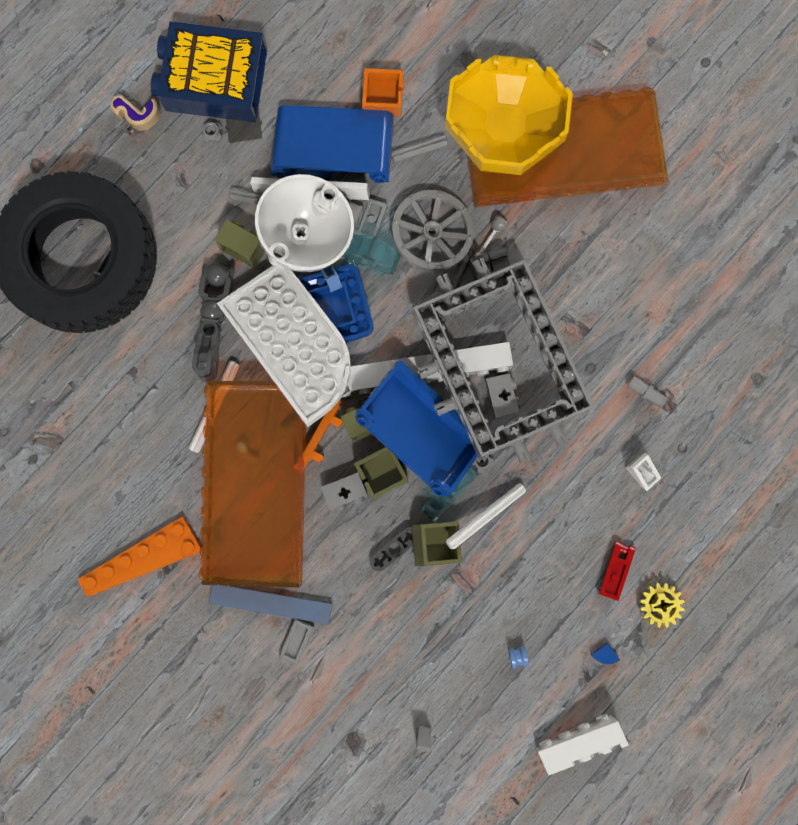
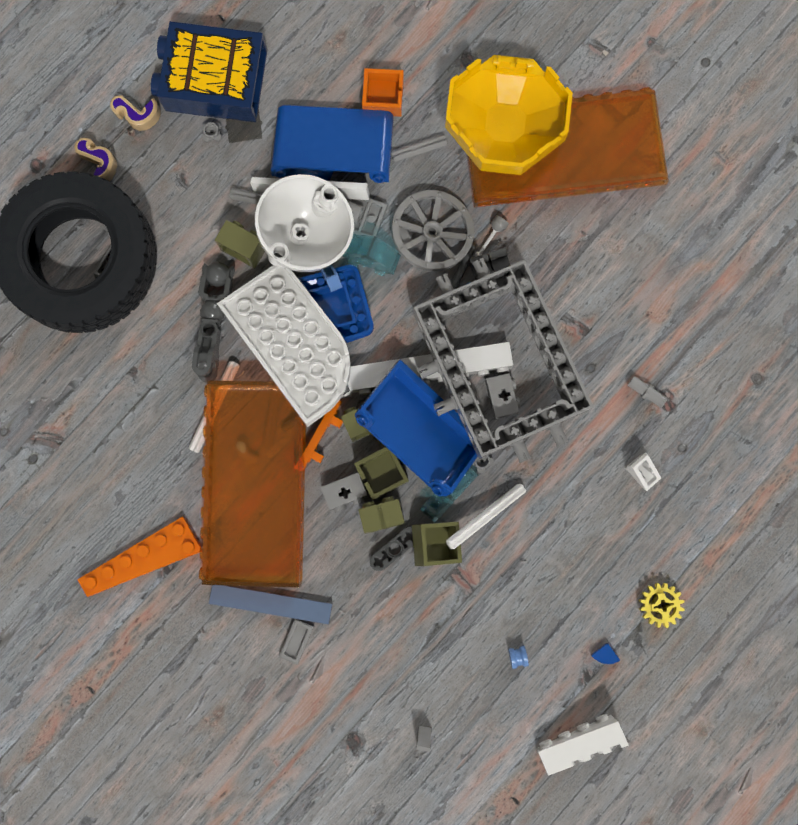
(99, 155): none -> tan animal
(381, 515): none -> olive piece
(616, 571): red plate -> none

